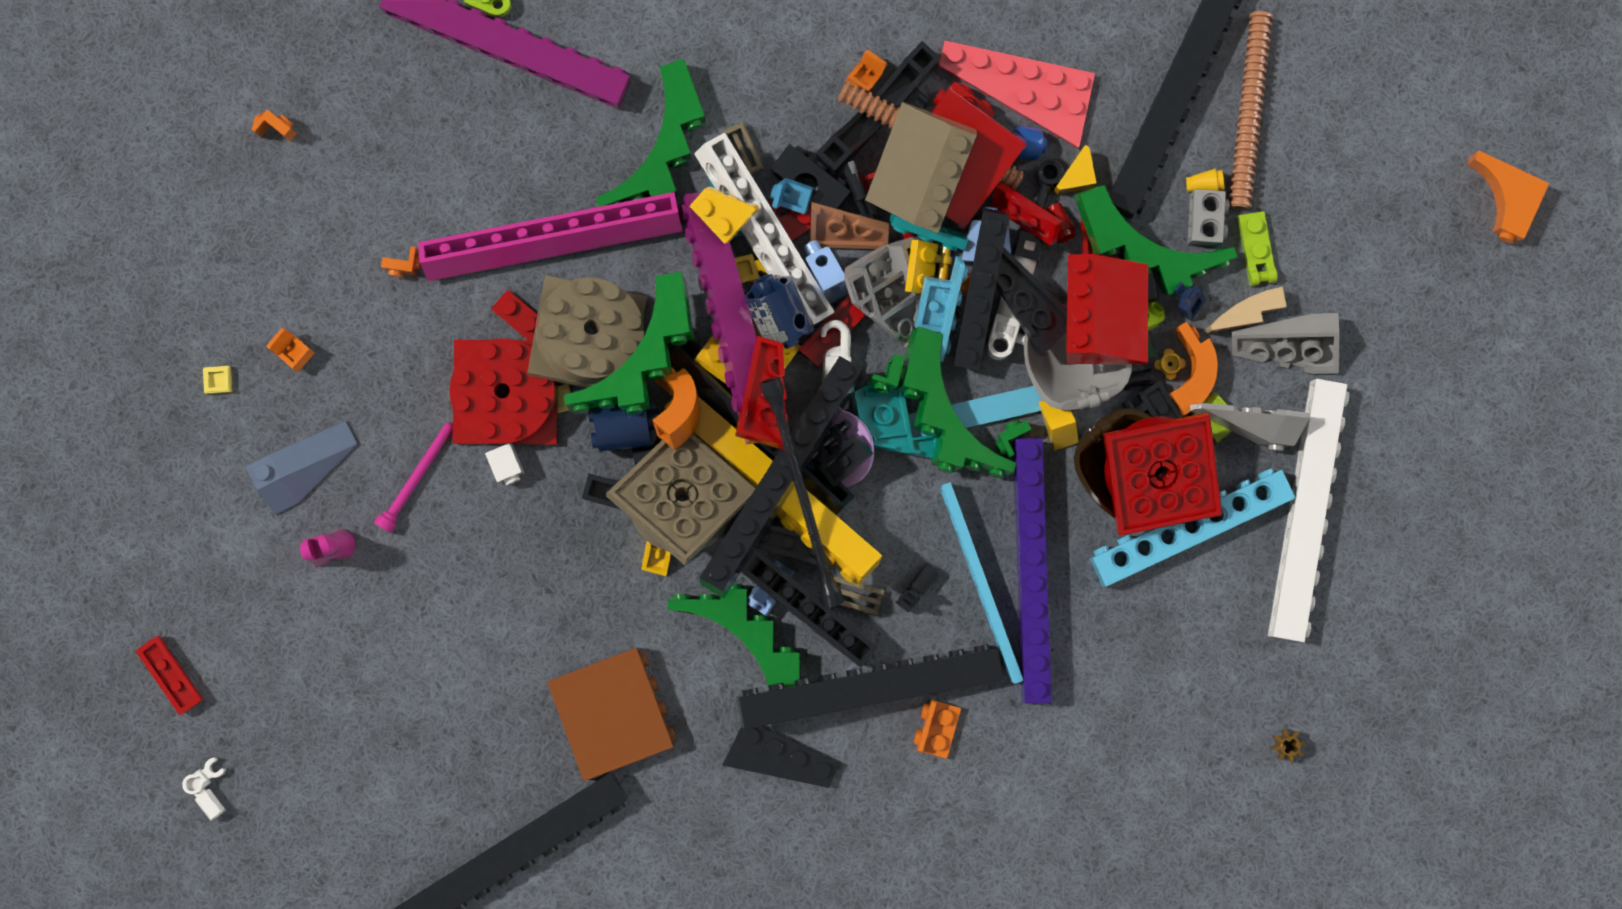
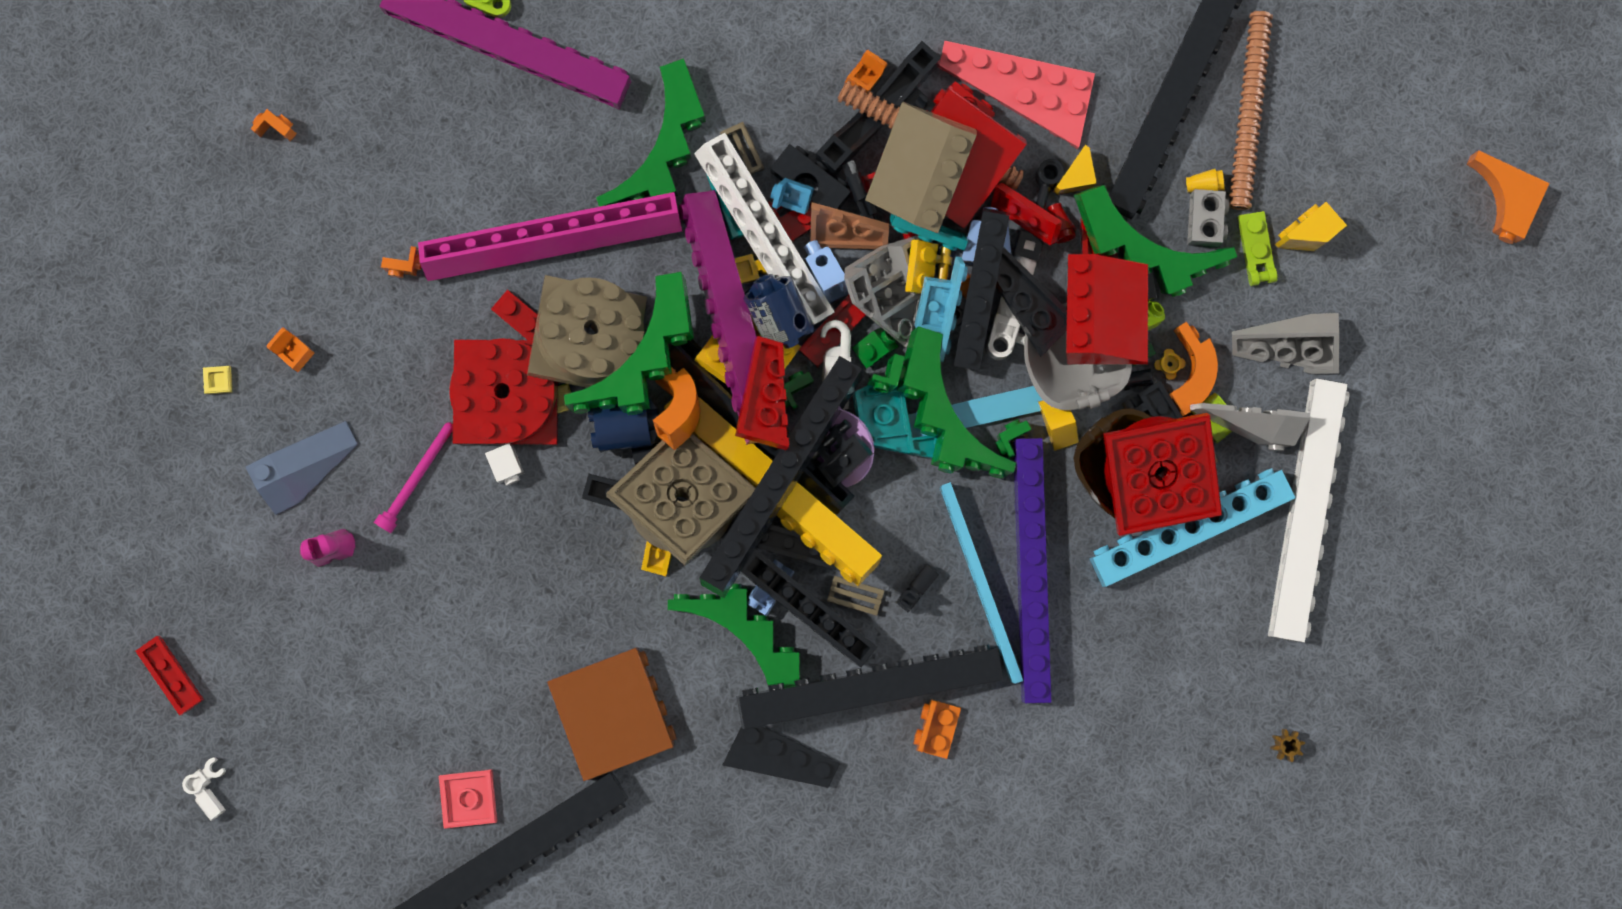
(468, 798): none -> coral tile
(723, 212): yellow wing -> none
(774, 393): black hose -> none
(796, 383): none -> green bracket
(874, 347): none -> green bracket
(1035, 142): blue head -> none
(1190, 300): dark blue plate -> none
(1249, 311): tan slope -> none
(1314, 230): none -> yellow slope

